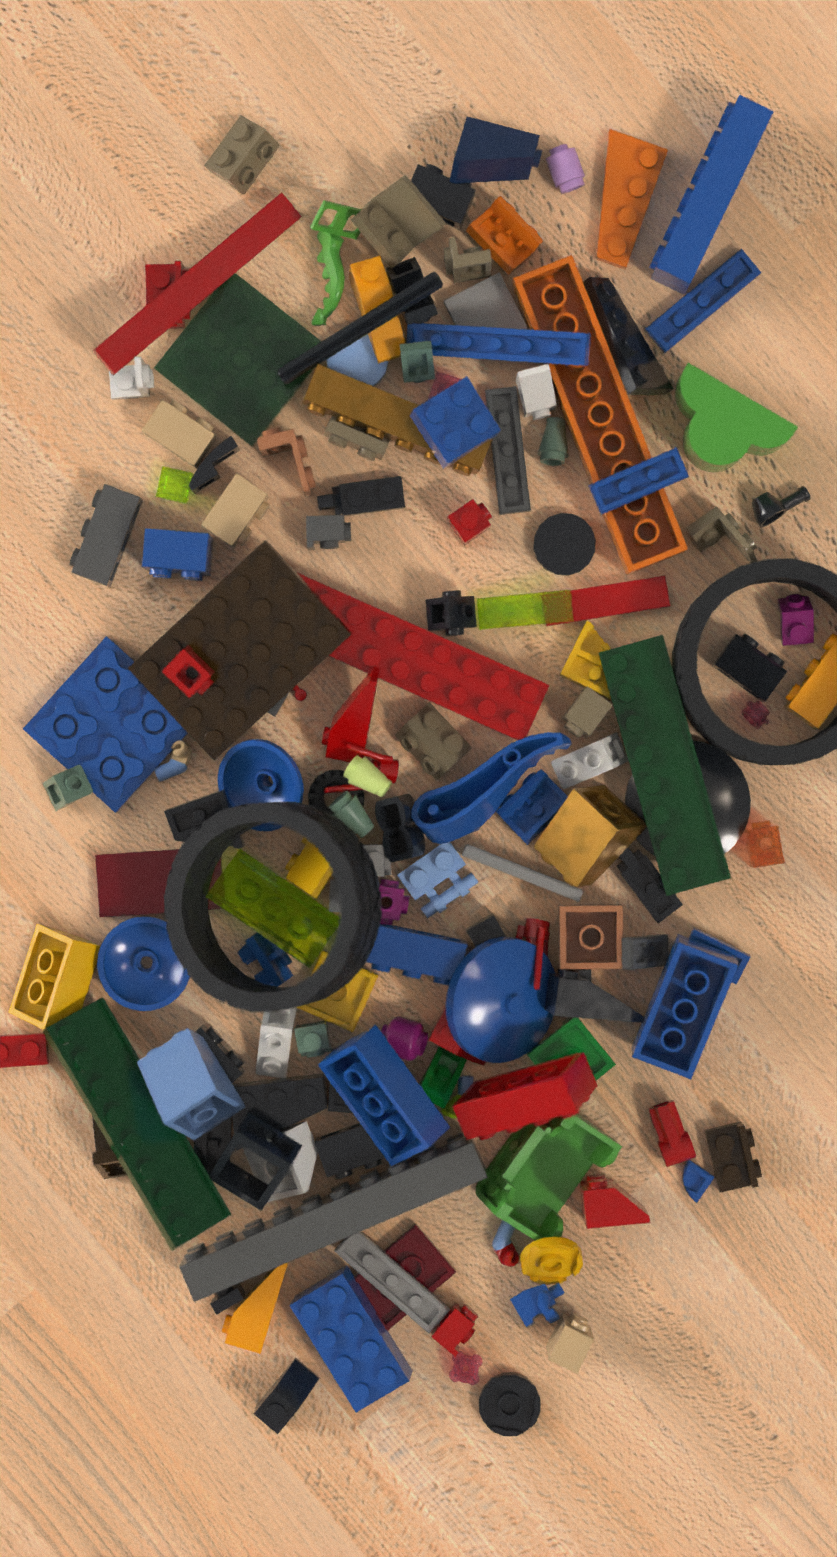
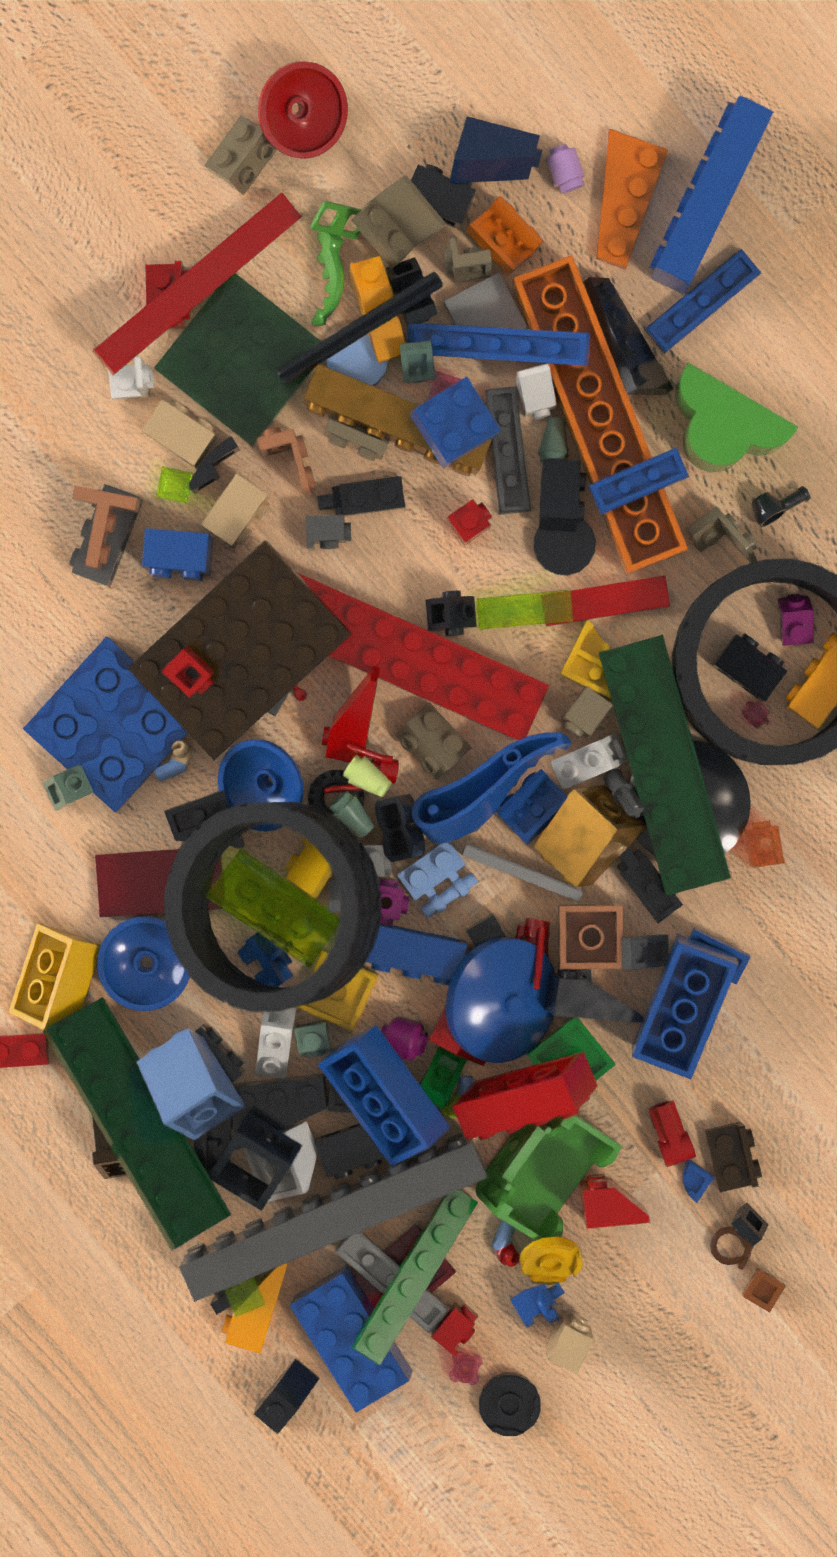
(103, 521): none -> nougat bracket
(244, 1296): none -> clear neon green tile
(320, 112): none -> red dish
(414, 1276): none -> green plate
(560, 494): none -> black brick
(623, 792): none -> dark grey axle
(741, 1261): none -> reddish brown piece
(749, 1224): none -> black plate
(763, 1290): none -> dark orange plate

